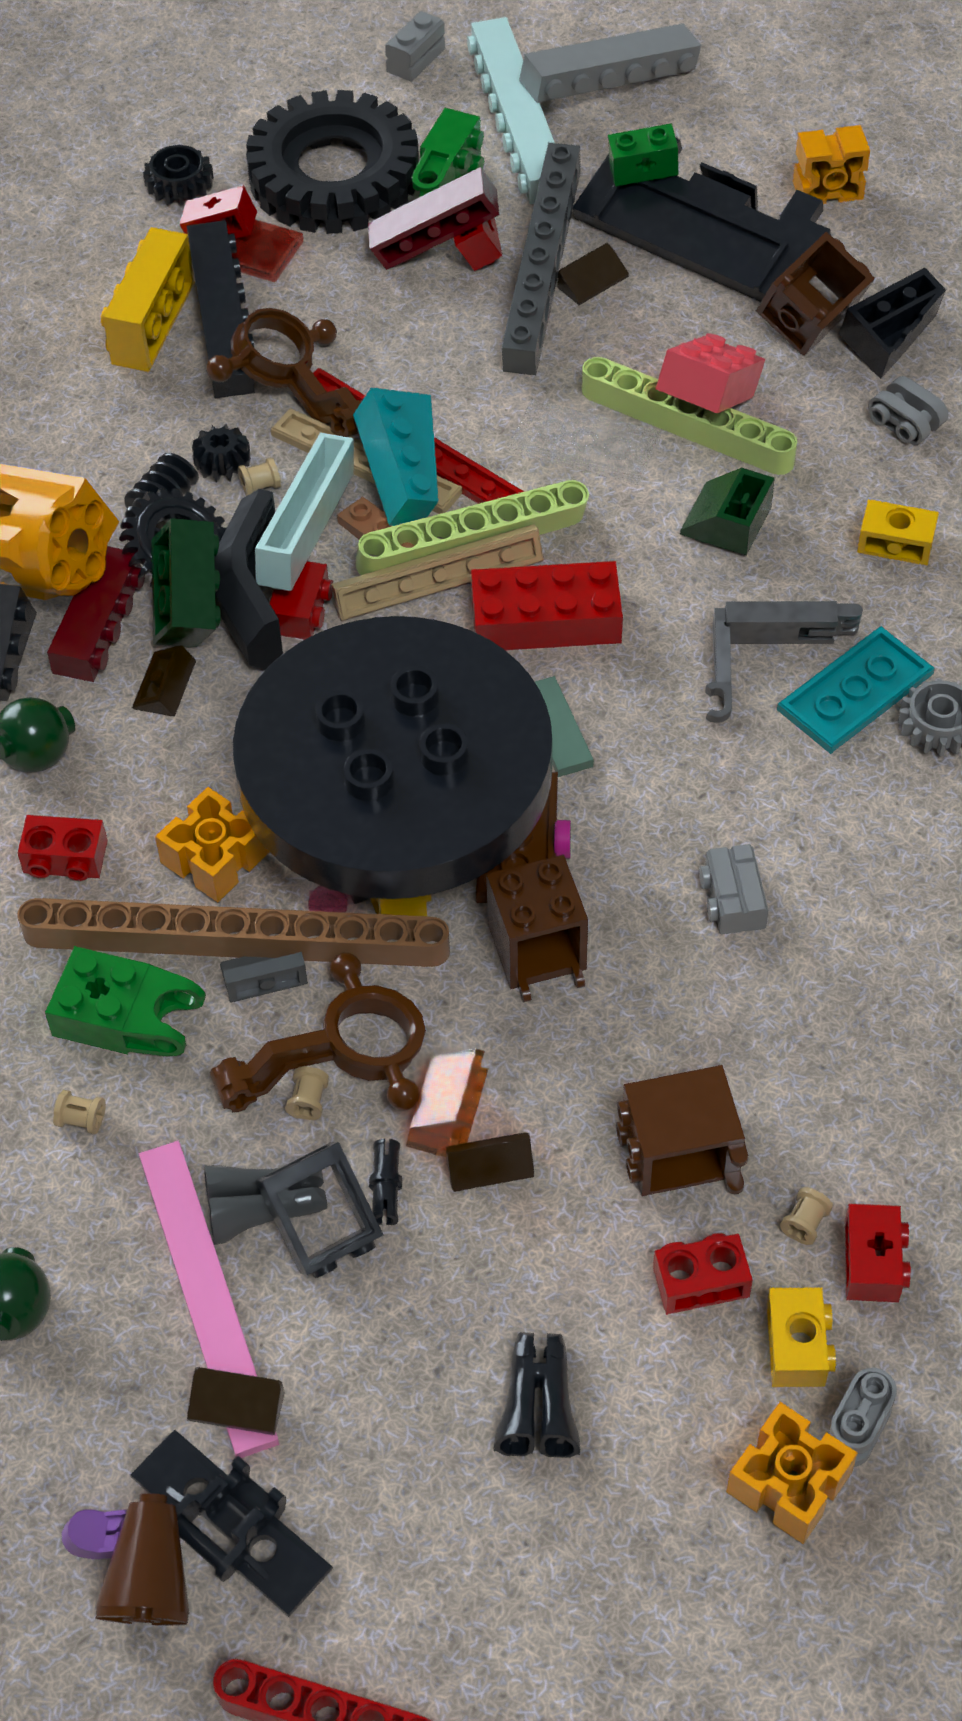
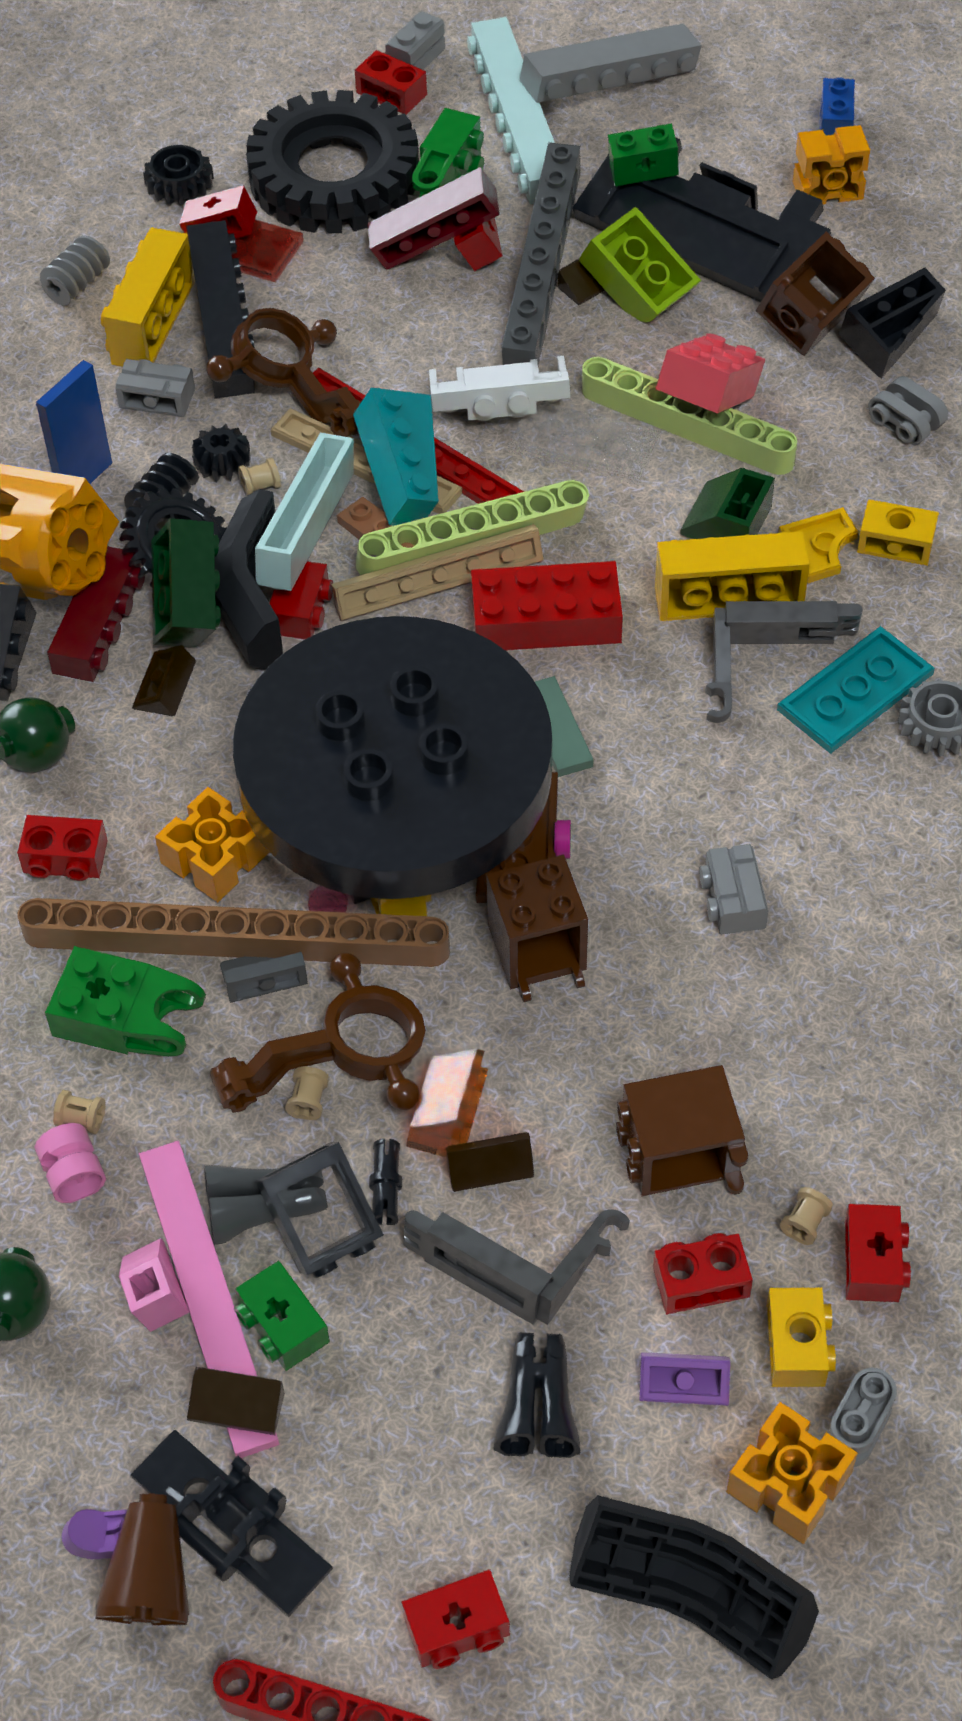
(69, 1162): none -> bright pink wheel
(74, 269): none -> light grey piece
(75, 425): none -> blue tile
(152, 1286): none -> bright pink slope
(155, 387): none -> light grey brick
(273, 1294): none -> green brick
(391, 81): none -> red brick
(474, 1602): none -> red brick
(498, 1271): none -> flat silver hinge
(500, 390): none -> white bracket
(638, 267): none -> lime brick
(684, 1378): none -> medium lavender slope
(696, 1576): none -> black piece
(707, 572): none -> yellow brick
(824, 539): none -> yellow tile
(837, 104): none -> blue brick

